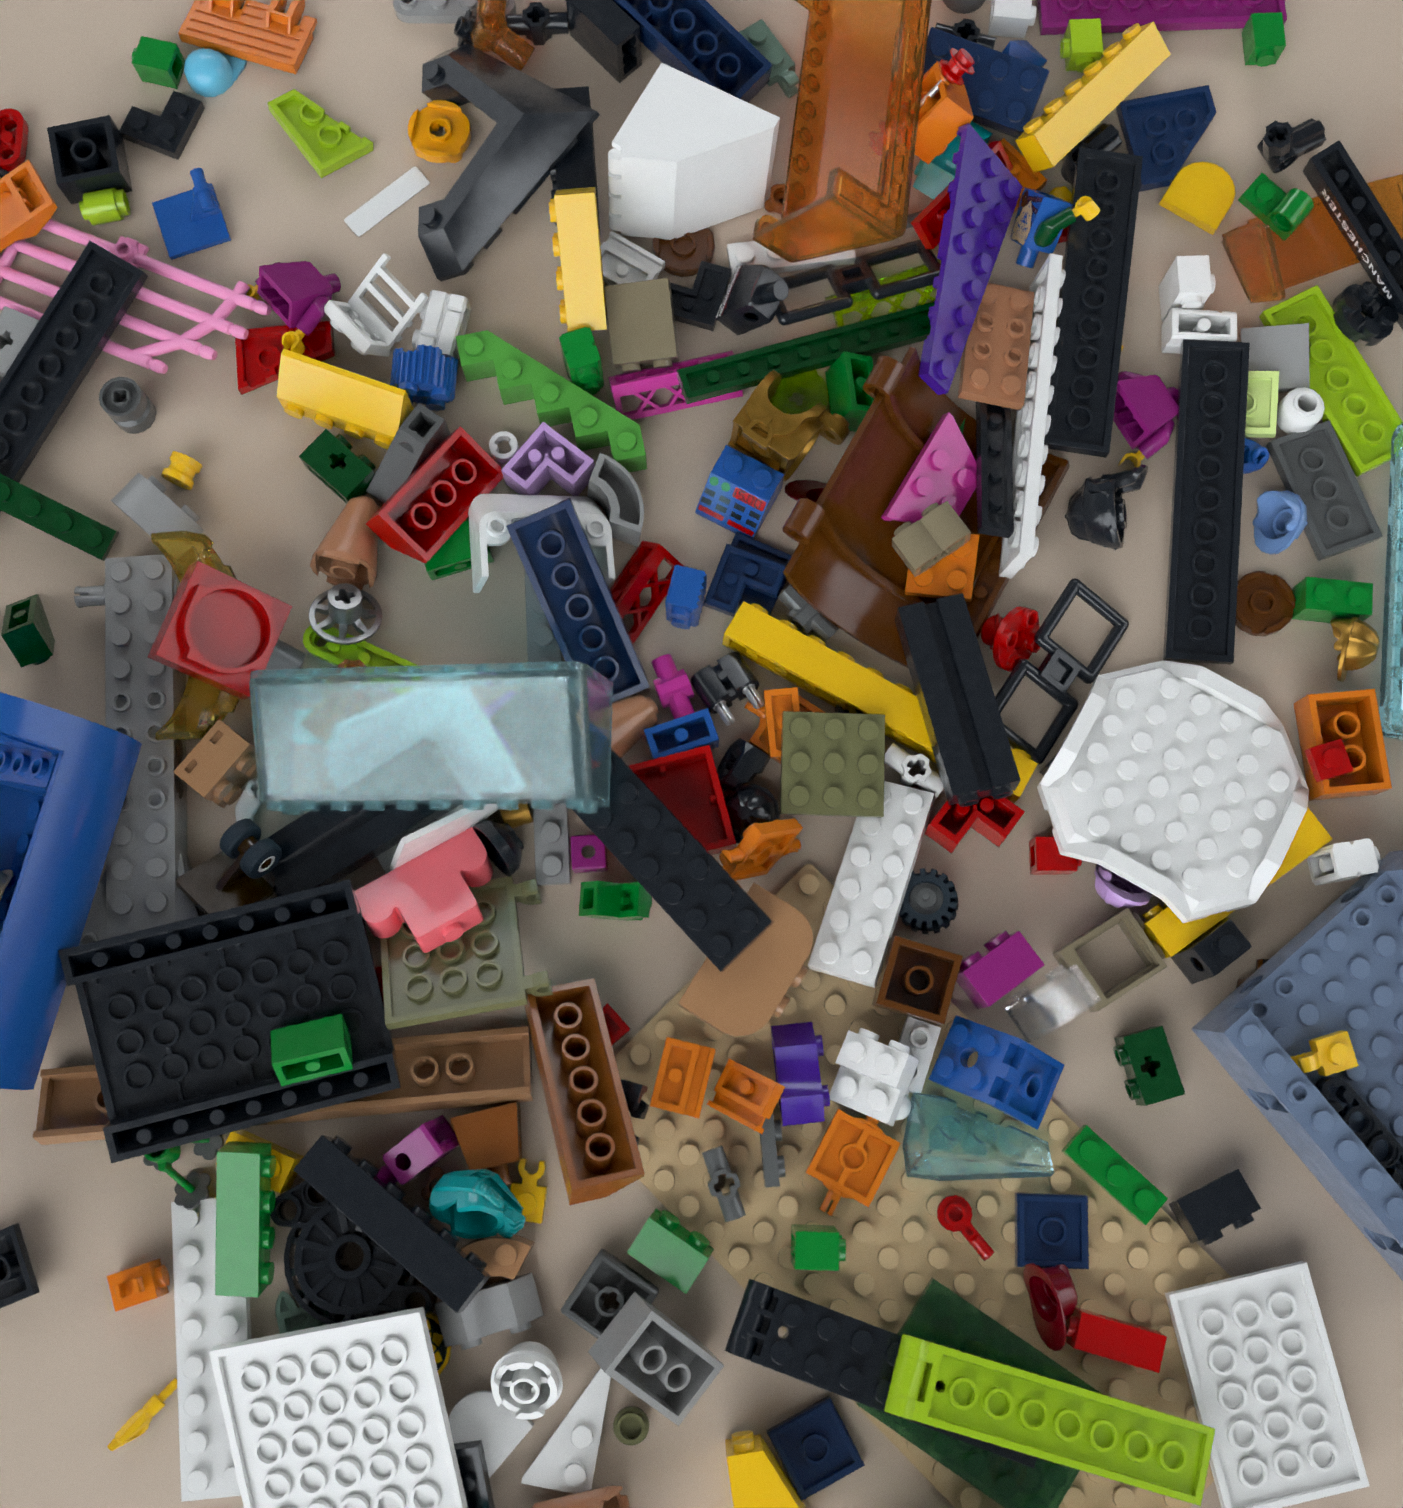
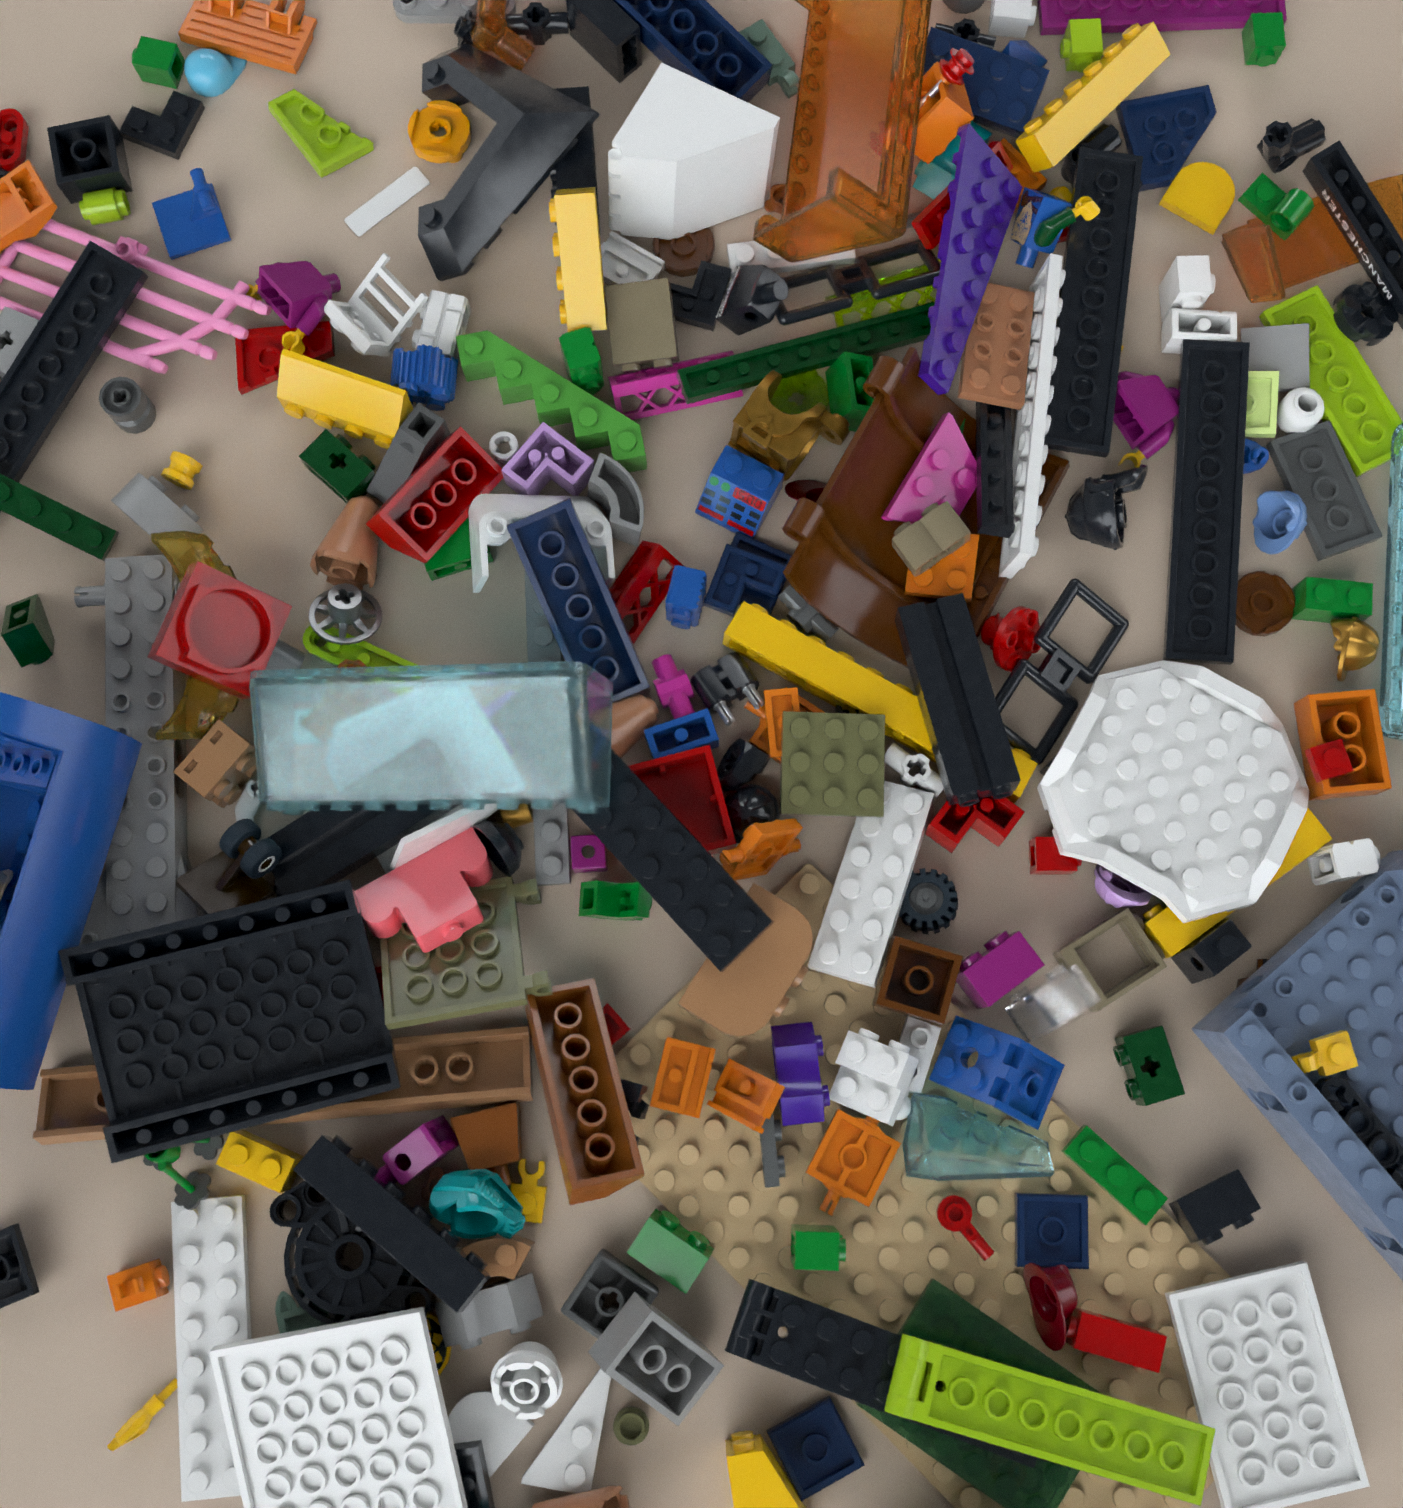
(244, 1219): brick -> none
(311, 1050): green brick -> none
(729, 1202): dark grey axle -> none

